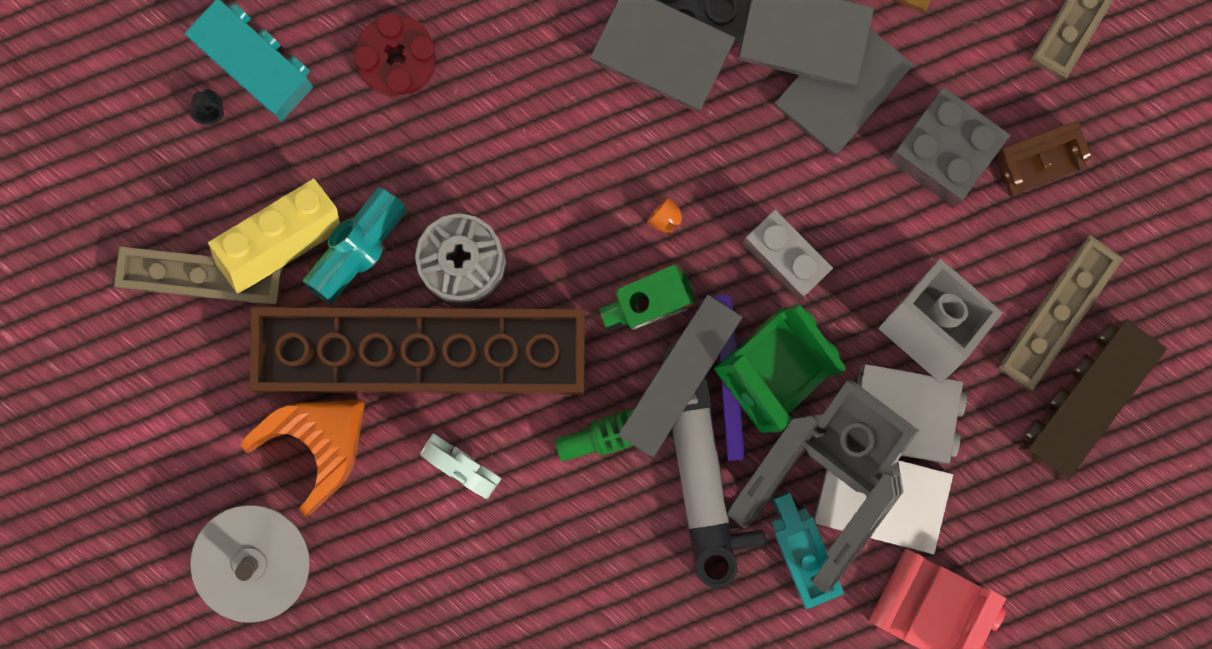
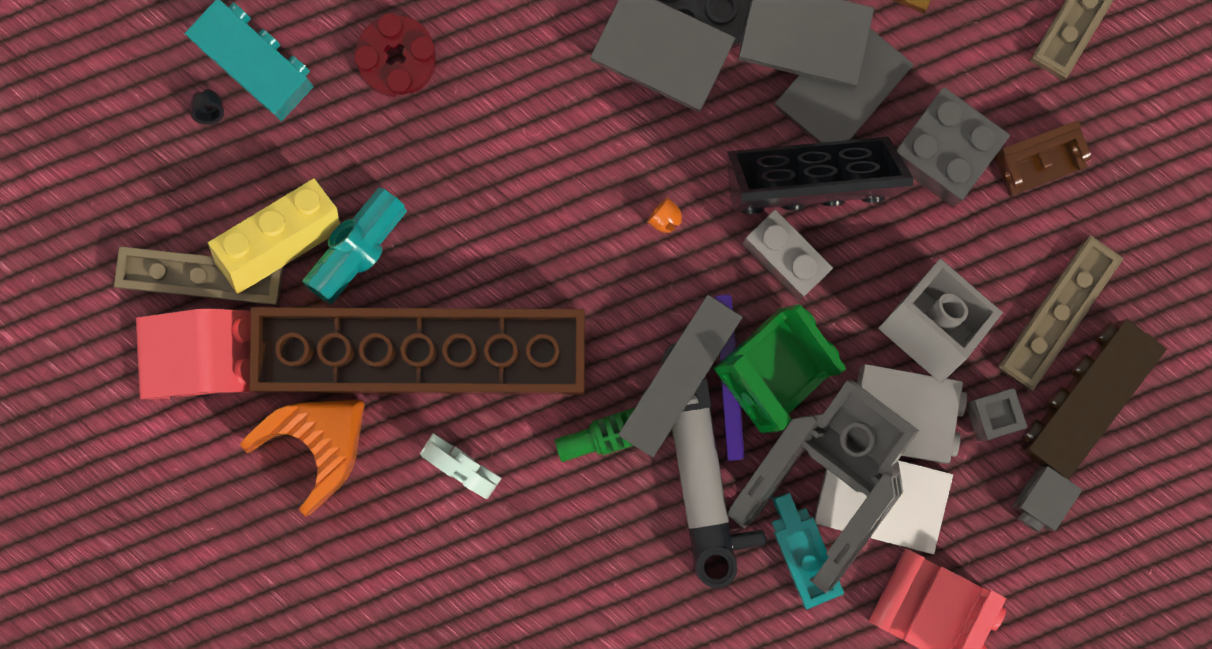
(193, 353): none -> coral piece
(250, 563): light grey piece -> none
(478, 277): light grey wheel -> none
(667, 293): green torso -> none
(816, 174): none -> black slope
(996, 415): none -> dark grey brick
(1045, 499): none -> dark grey brick

